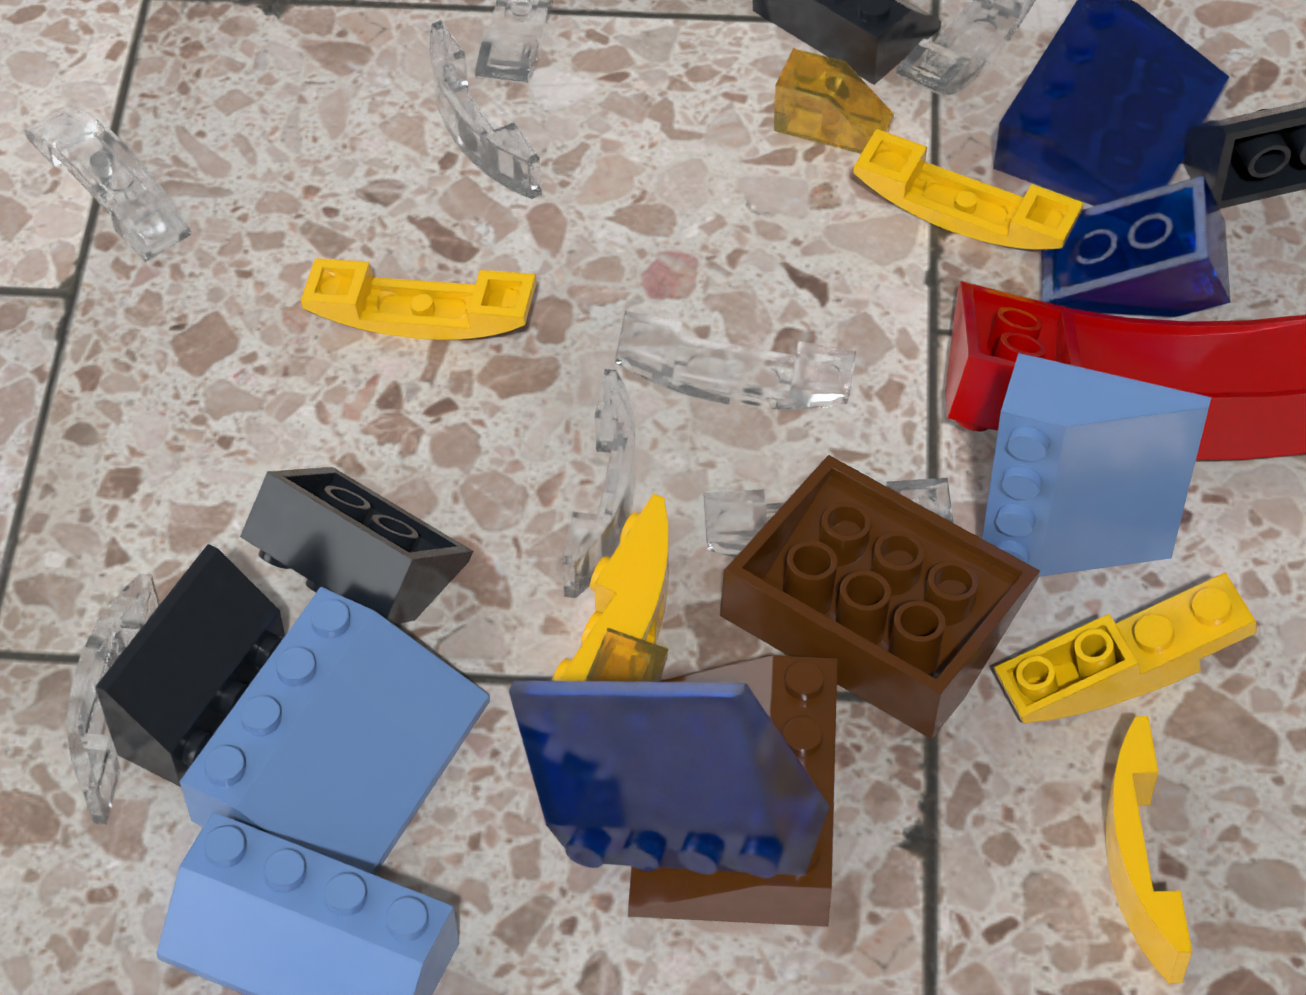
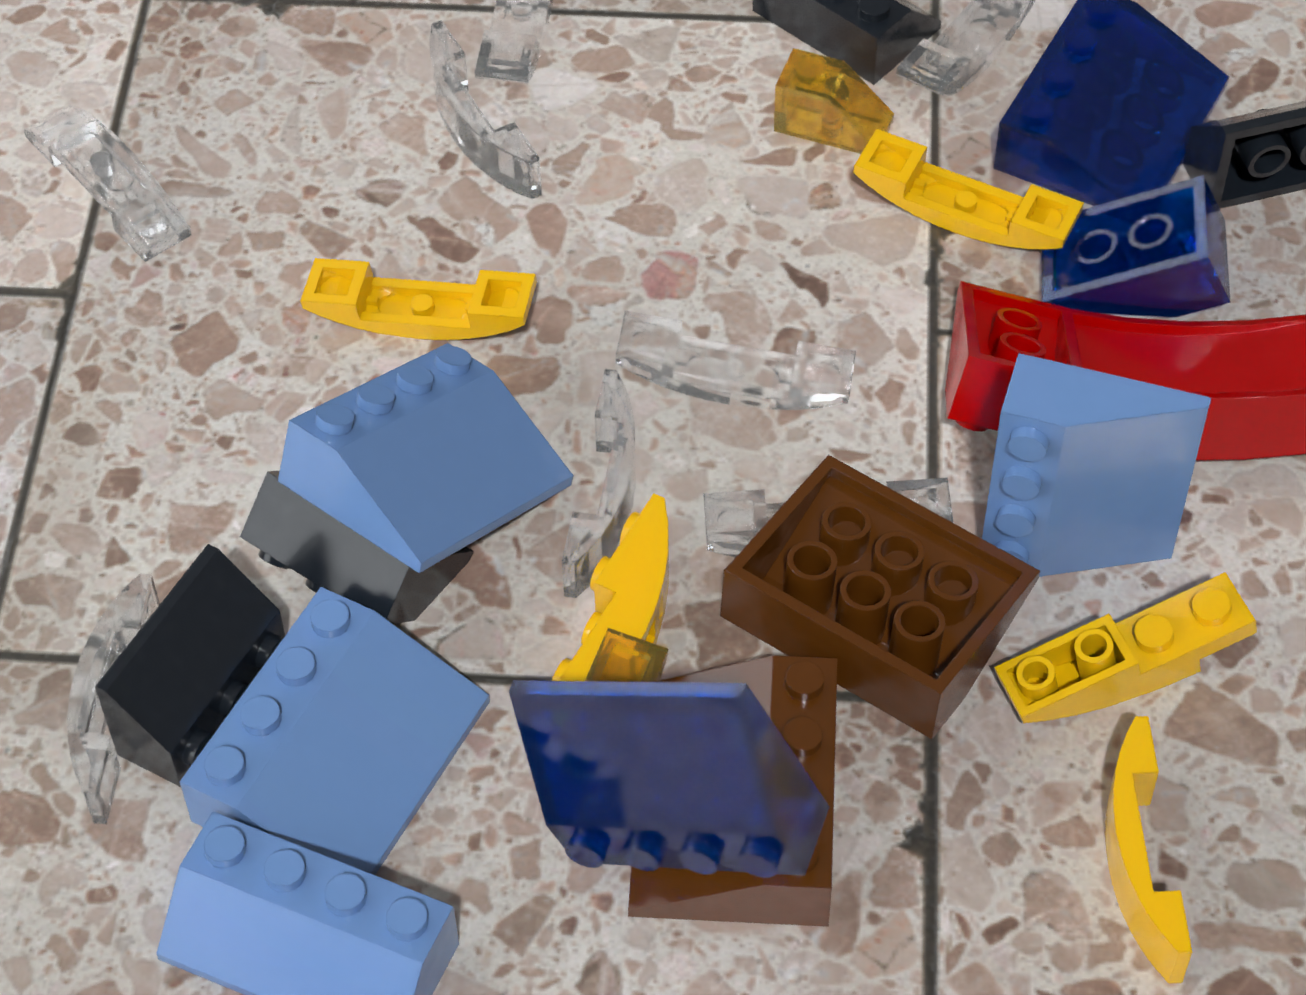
(422, 457): none -> medium blue slope

